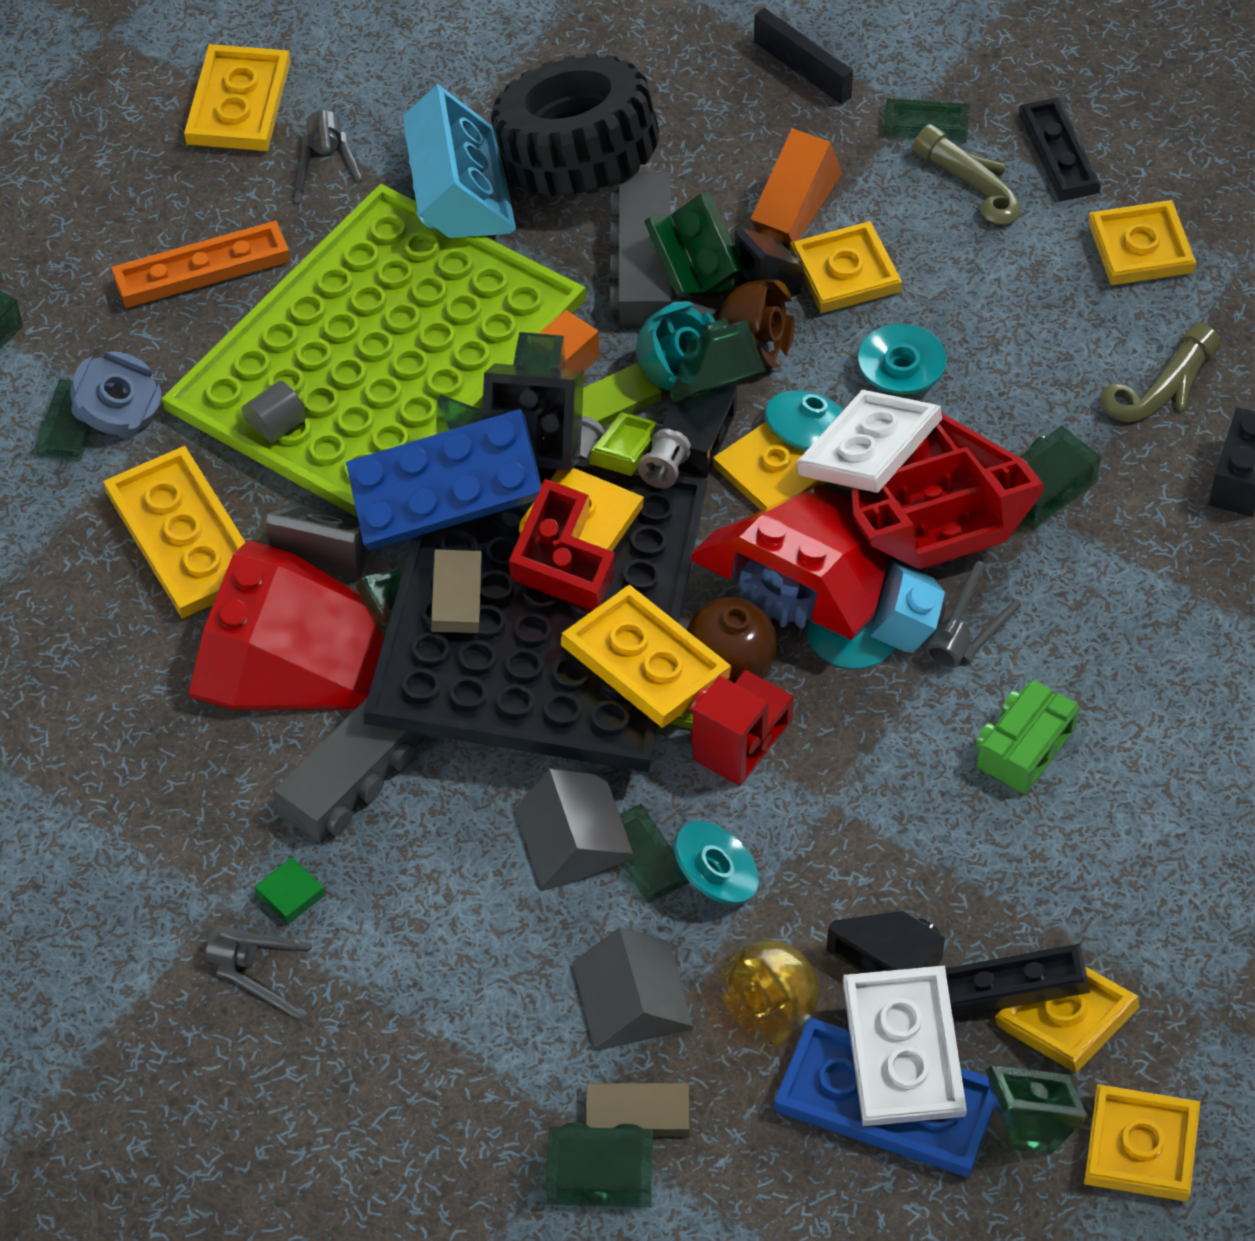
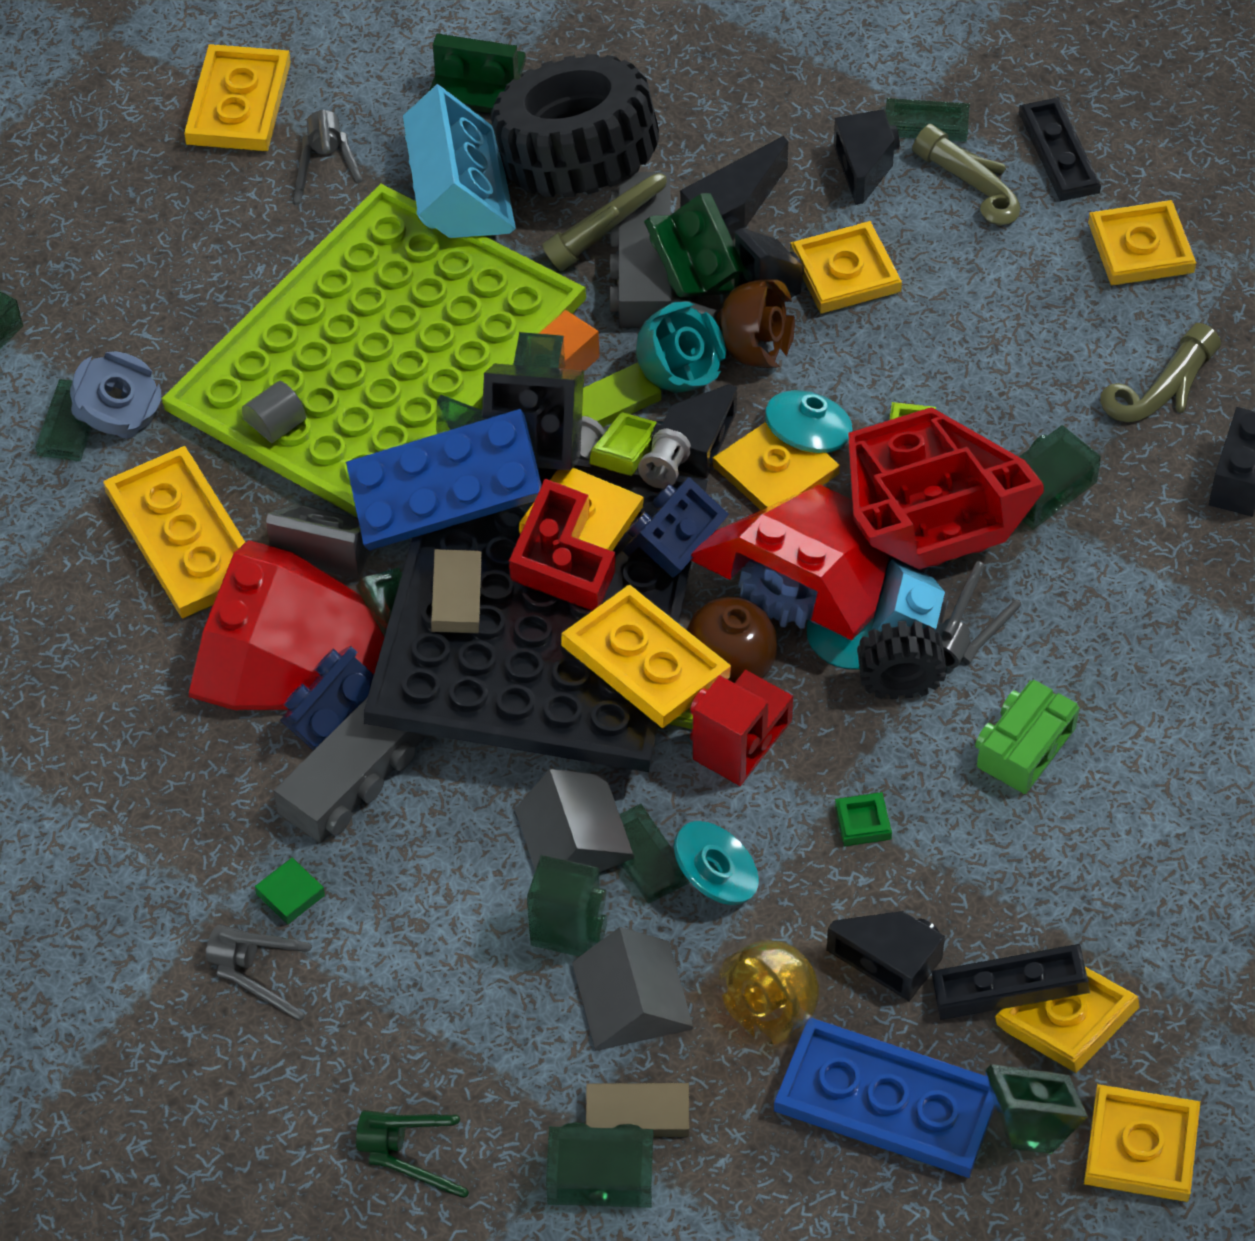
(200, 264): orange plate -> none
(329, 699): none -> dark blue bracket
(383, 1132): none -> dark green plant
(475, 69): none -> dark green bracket
(566, 906): none -> clear green brick
(567, 246): none -> olive plant
(677, 527): none -> dark blue bracket
(717, 358): clear green slope -> none
(742, 185): none -> black slope
(796, 187): orange slope -> none
(803, 55): black tile -> none
(863, 819): none -> green tile
(865, 150): none -> black slope
(869, 441): white tile -> none
(901, 660): none -> black tyre
(904, 1046): white tile -> none
(906, 346): teal dish -> none

